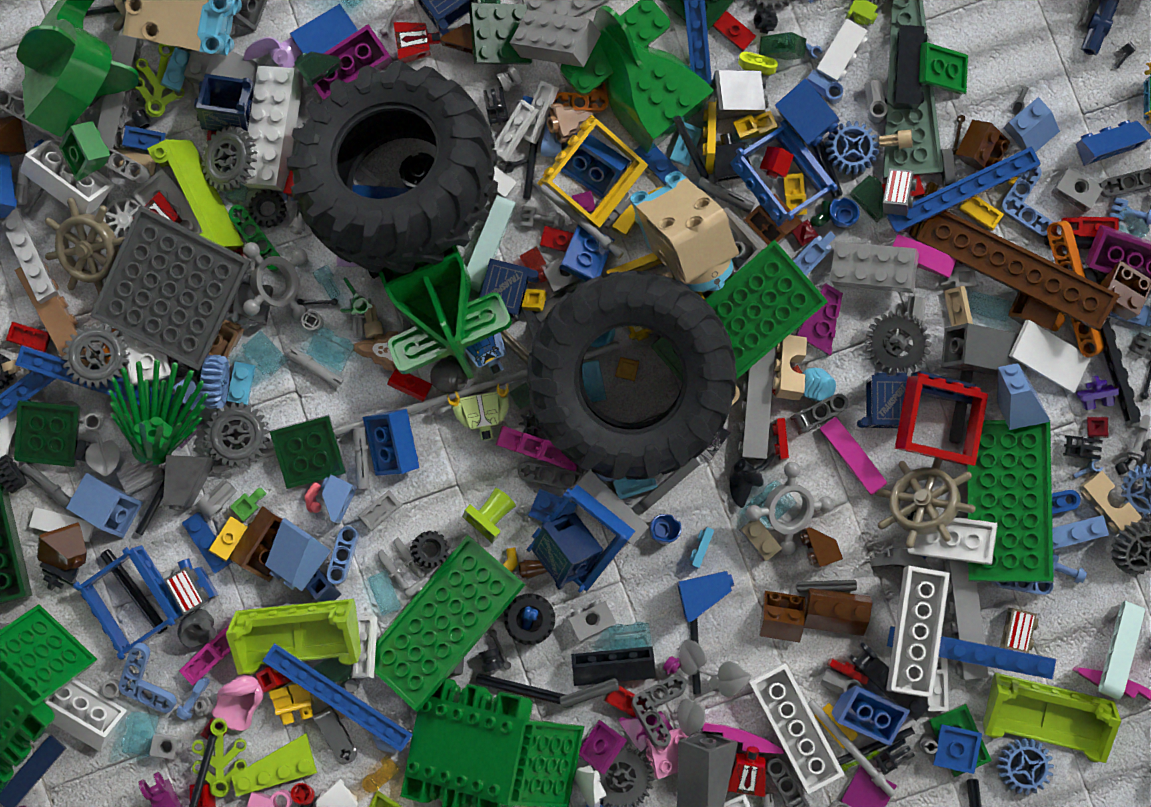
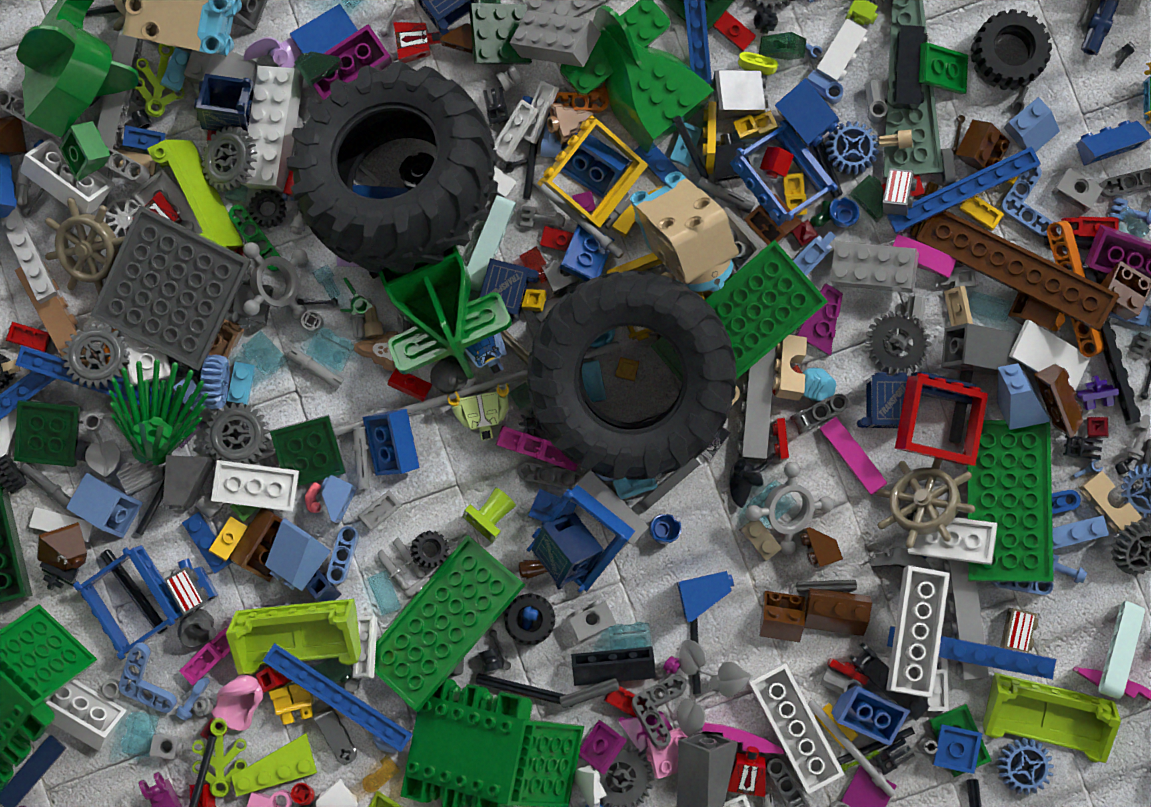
(255, 485): none -> white plate
(511, 562): yellow arm -> none
(697, 555): medium azure plate -> none
(1024, 28): none -> black tyre
(1059, 399): none -> reddish brown slope

